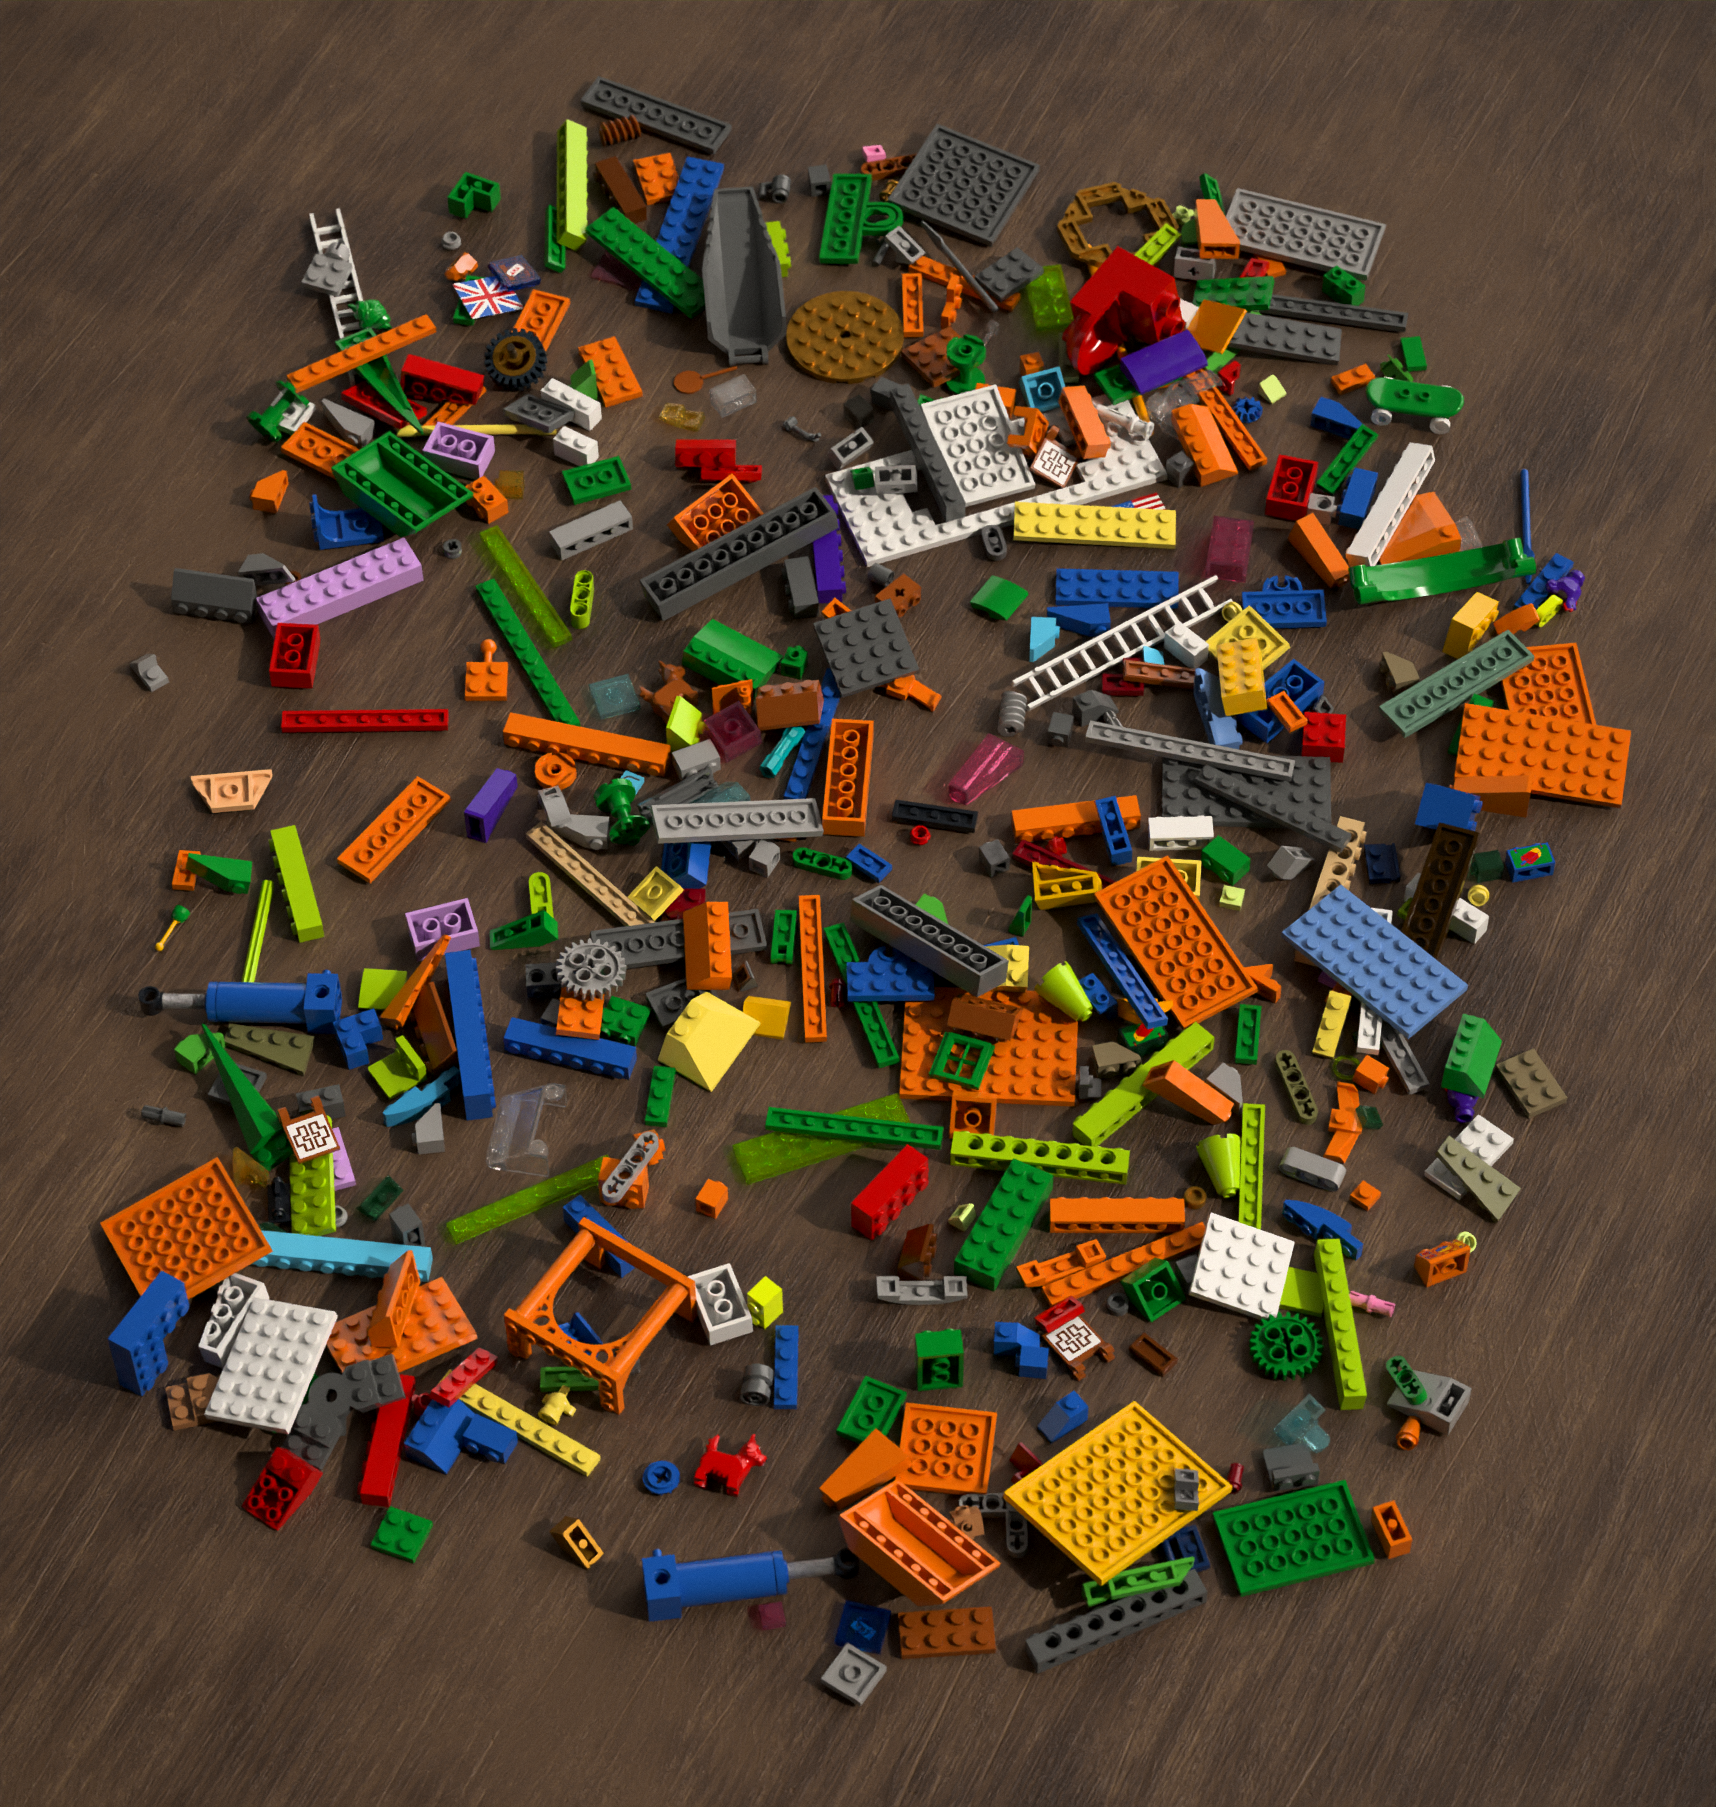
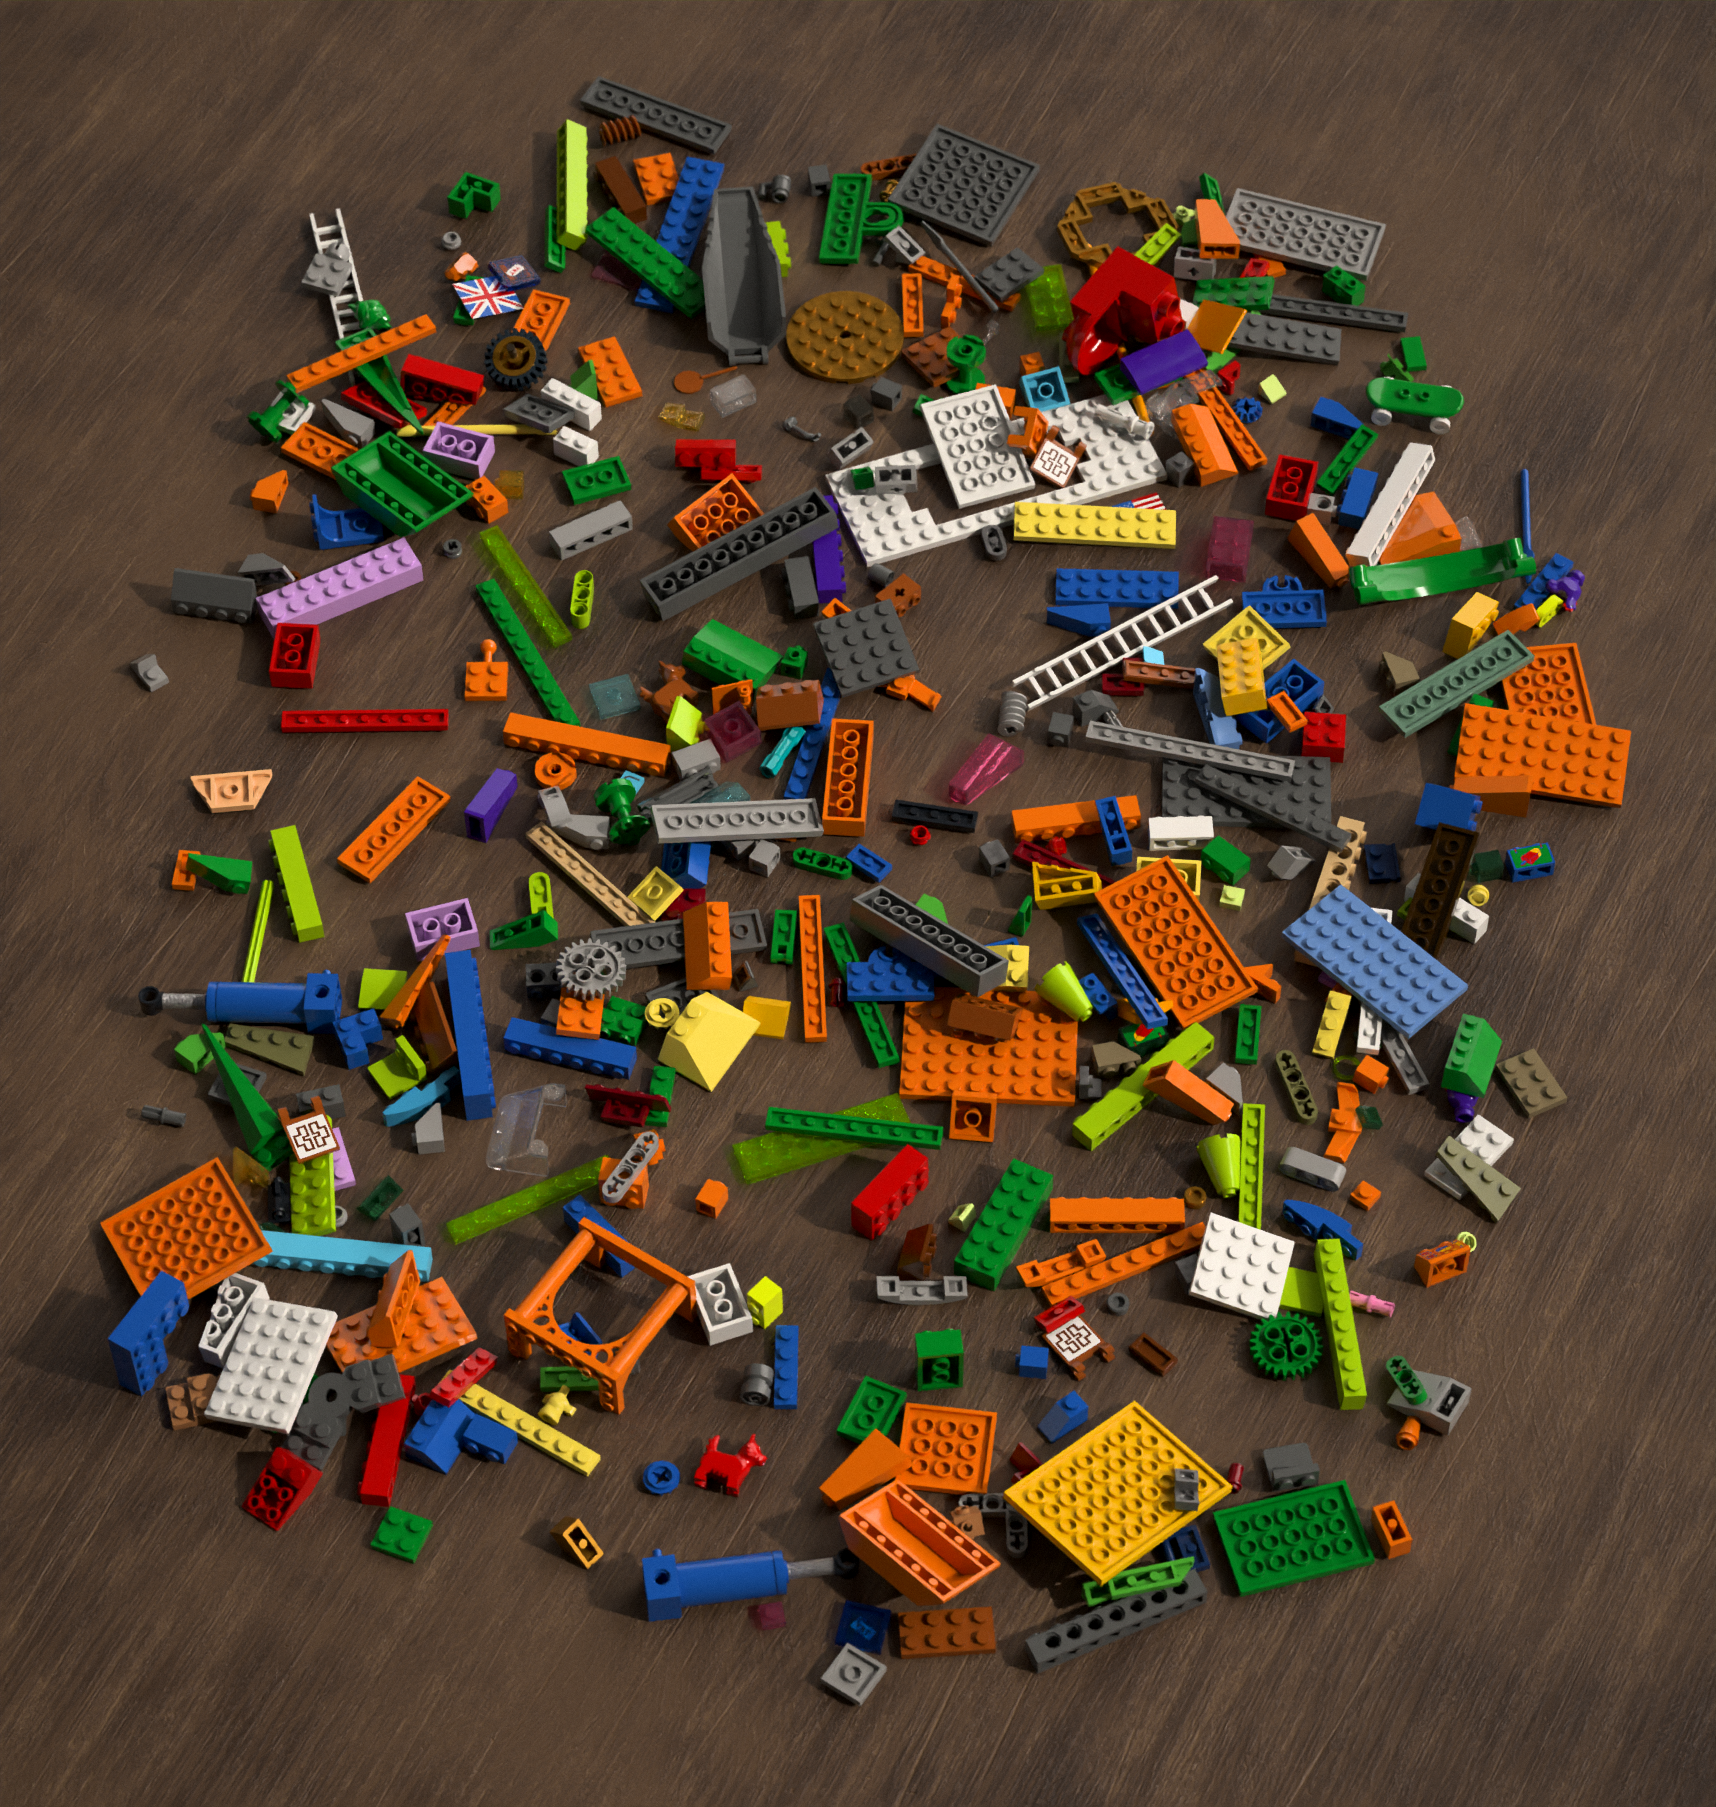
(179, 915): hinge -> none
(626, 1106): none -> dark red bracket
(668, 1007): none -> light yellow gear
(873, 153): bright pink plate -> none
(927, 453): dark grey brick -> none
(944, 1054): green piece -> none
(999, 598): green slope -> none
(1010, 1338): blue slope -> none
(1042, 636): medium azure slope -> none
(1071, 1167): lime brick -> none
(1084, 422): orange brick -> none
(1153, 1289): green slope -> none
(1186, 645): white brick -> none
(1231, 610): light yellow plate -> none
(1303, 1424): clear light blue brick -> none
(1352, 379): orange plate -> none

